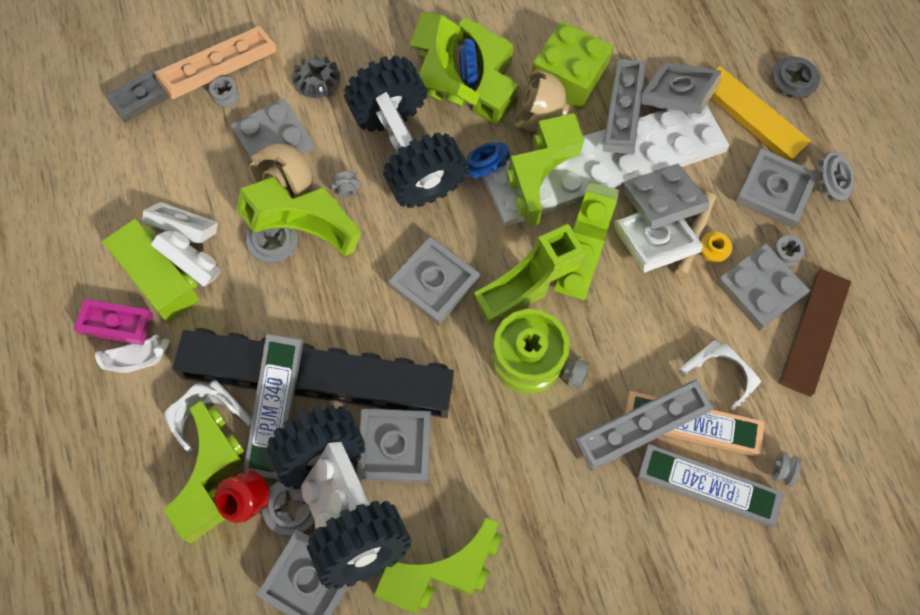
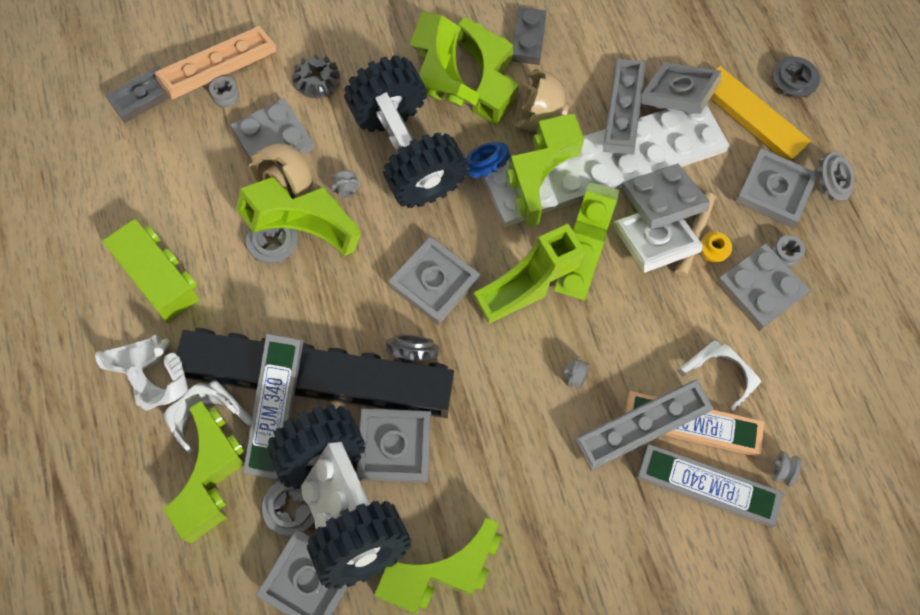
(113, 322): dark pink plate -> none
(146, 393): none -> white helmet
(167, 217): white plate -> none
(196, 264): white plate -> none
(241, 496): red head -> none
(412, 347): none -> flat silver gear
(468, 63): blue gear -> none
(529, 35): none -> flat silver plate
(533, 332): lime wheel -> none
(575, 60): lime brick -> none
(814, 333): reddish brown tile -> none

